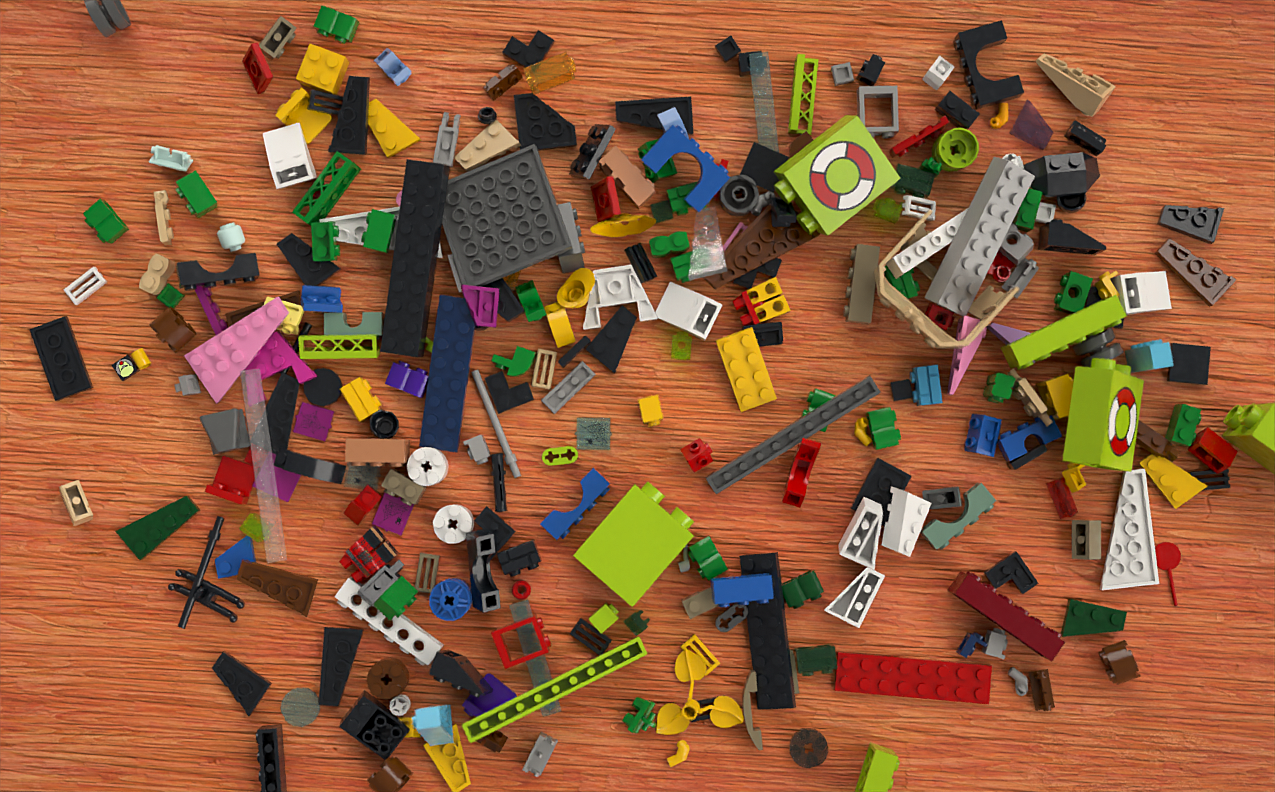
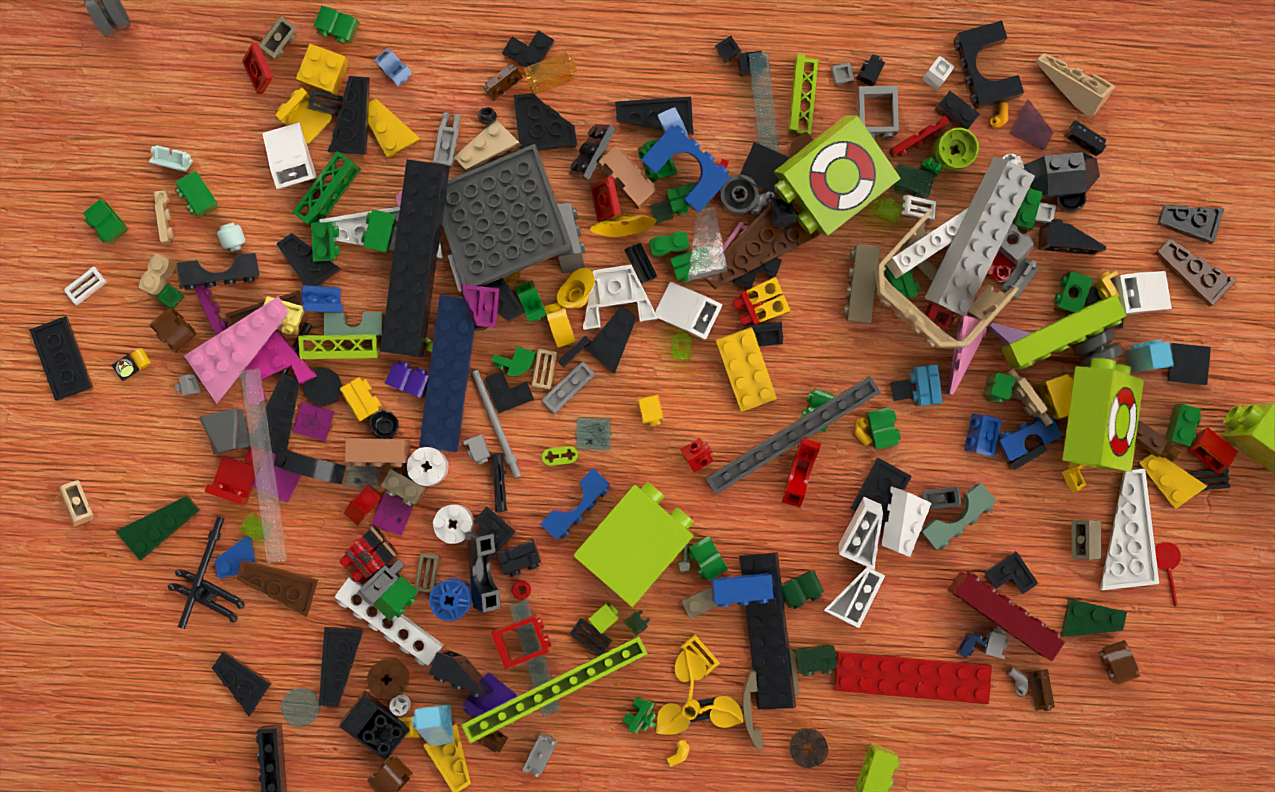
(734, 620): dark grey beam -> none
(1062, 498): clear red hinge -> none

